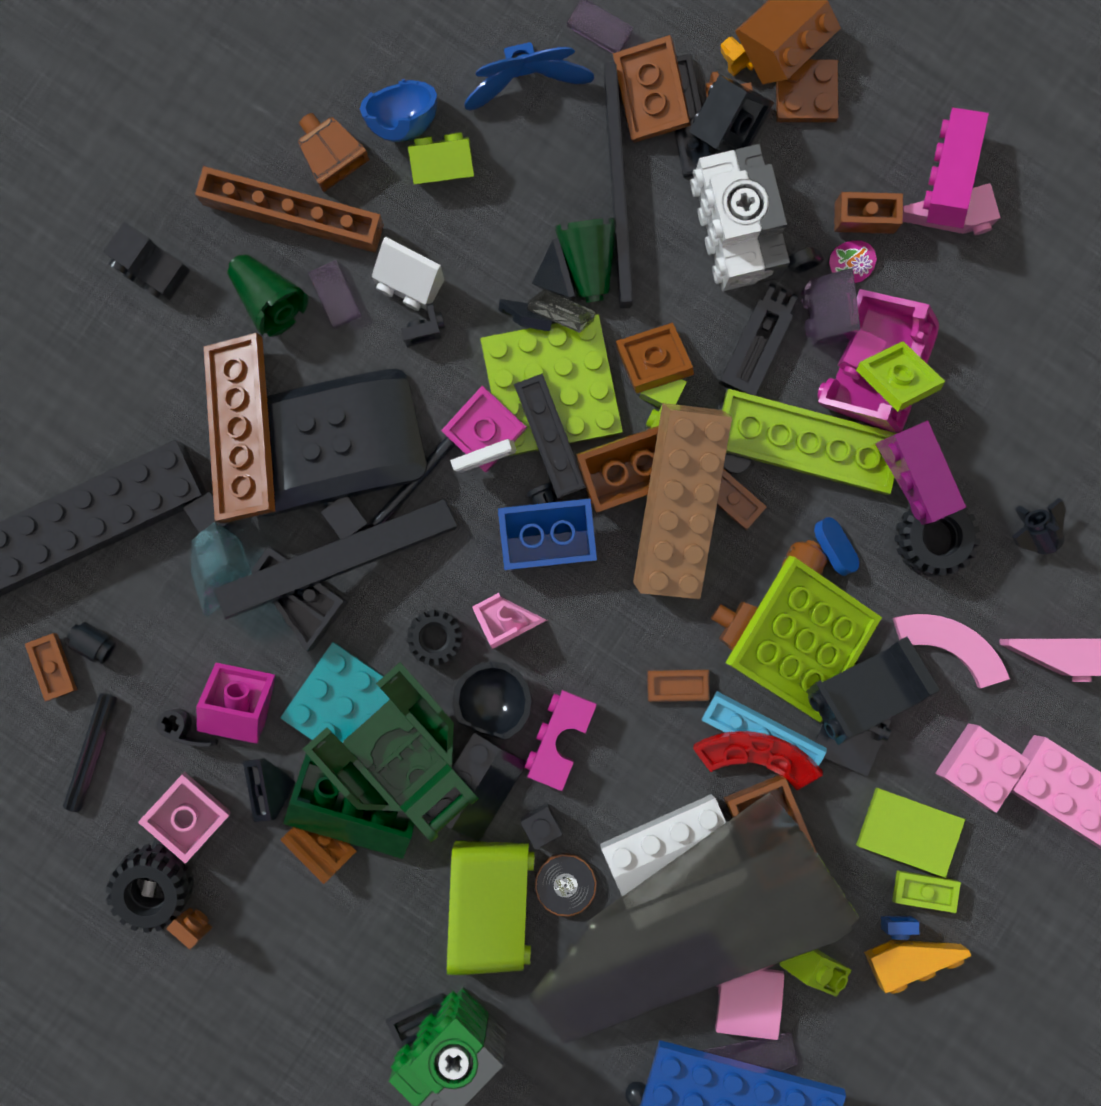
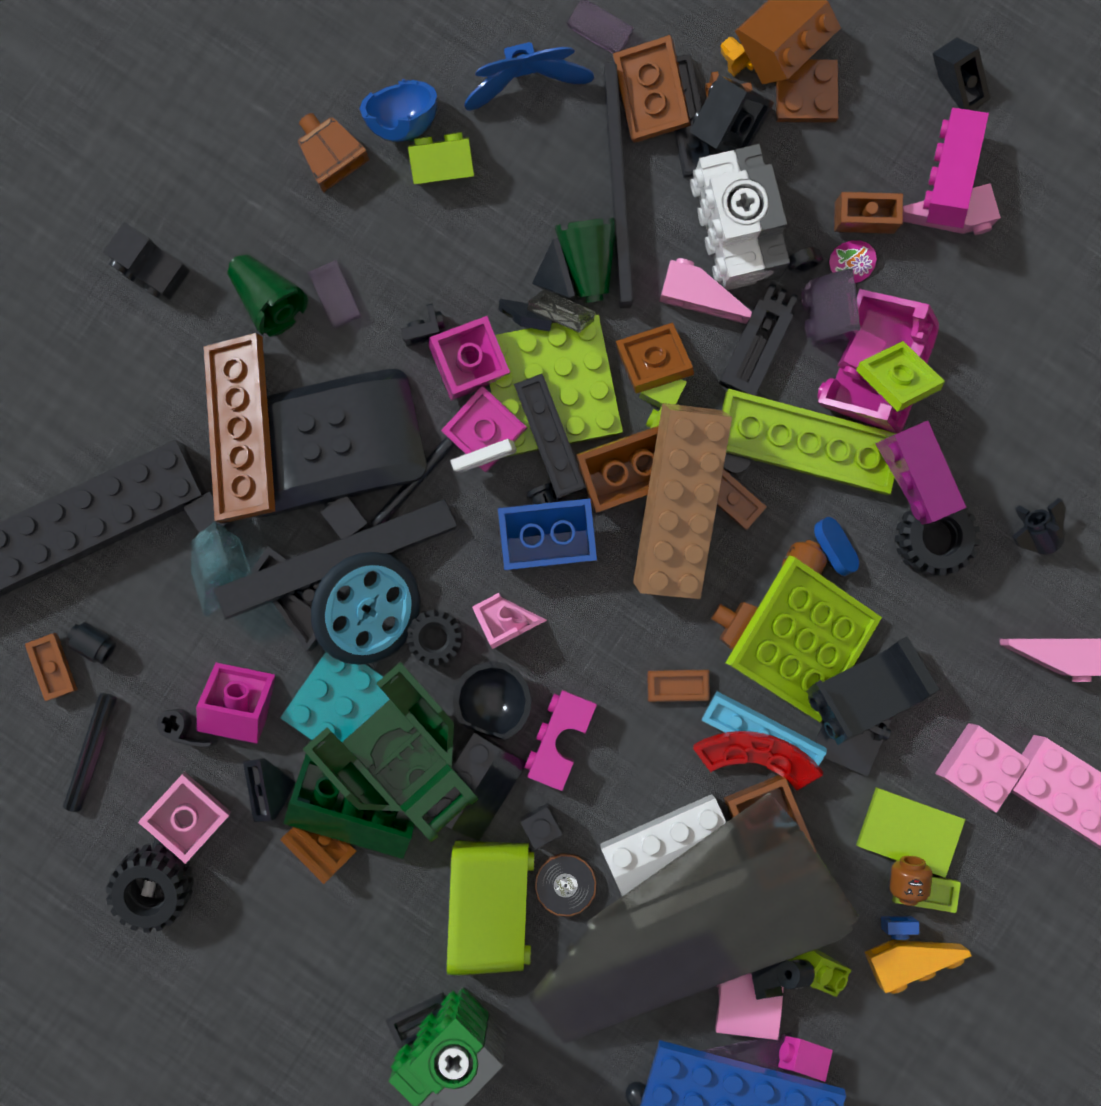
(190, 927): dark orange plate -> none
(289, 209): dark orange brick -> none
(351, 573): none -> wedge
(407, 275): white slope -> none
(468, 357): none -> dark pink slope
(696, 290): none -> bright pink slope
(788, 974): none -> black leg
(805, 1058): none -> dark pink brick
(911, 880): none -> dark orange head
(957, 639): bright pink tile -> none
(962, 73): none -> black slope

